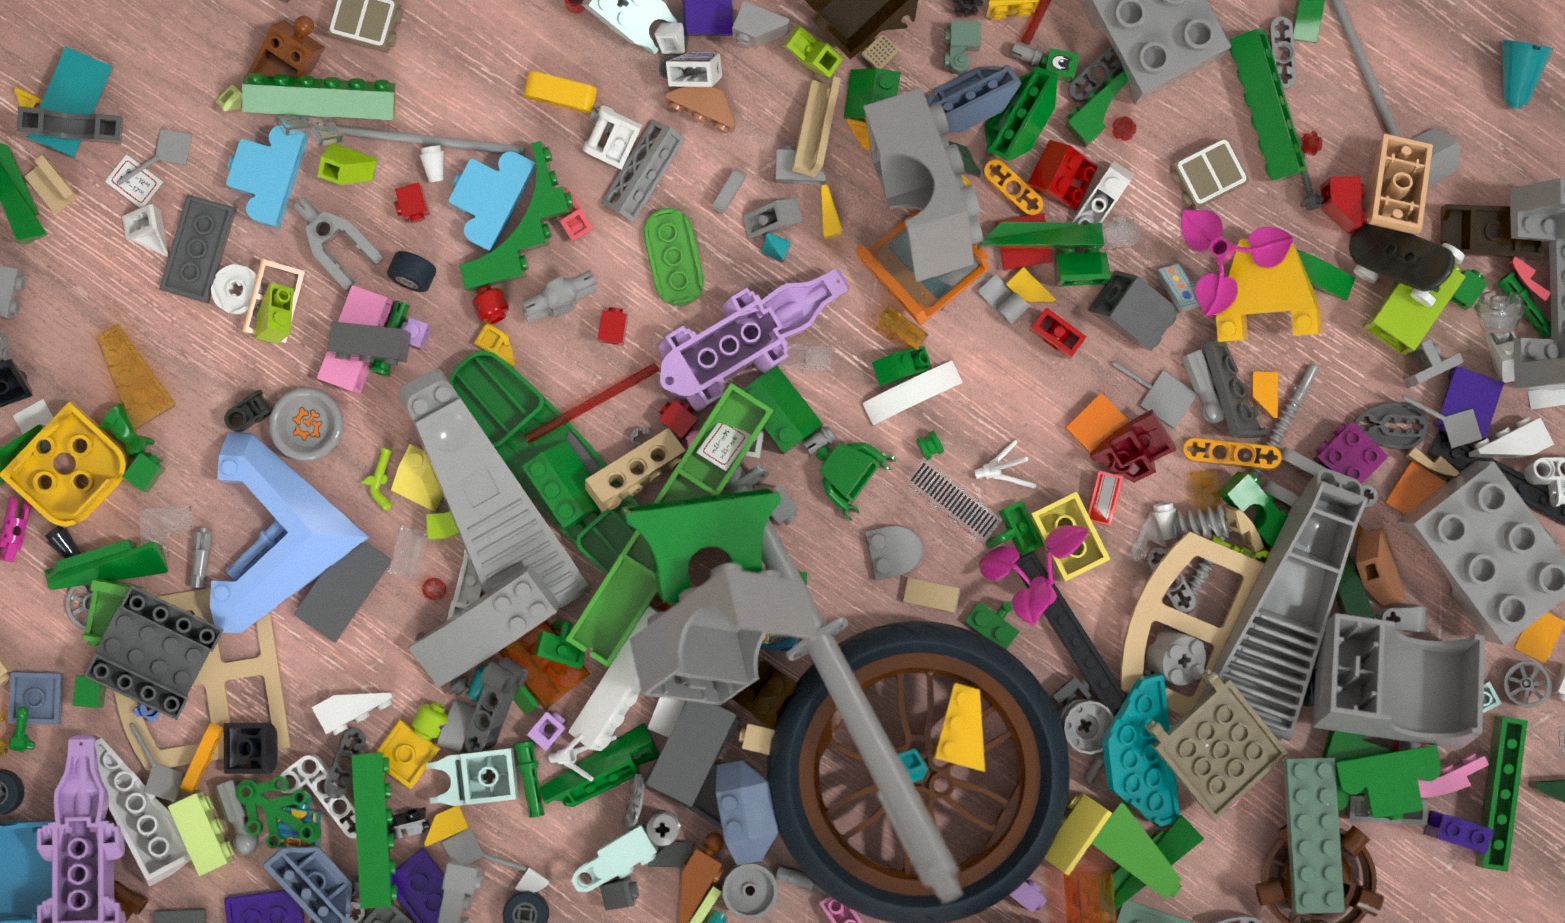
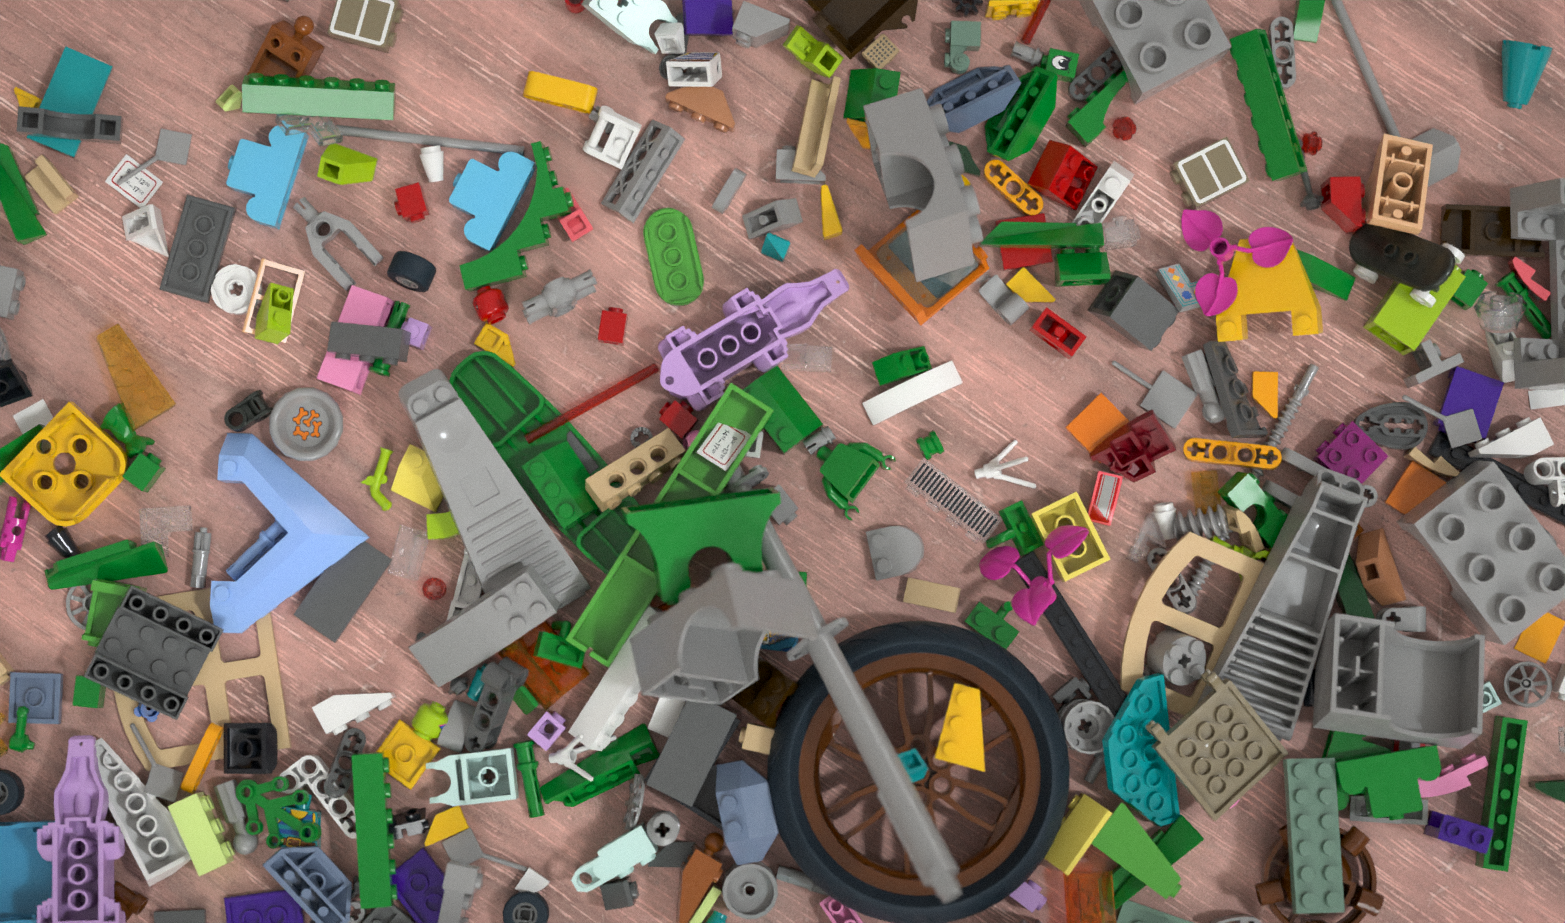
(898, 324): clear yellow plate -> none

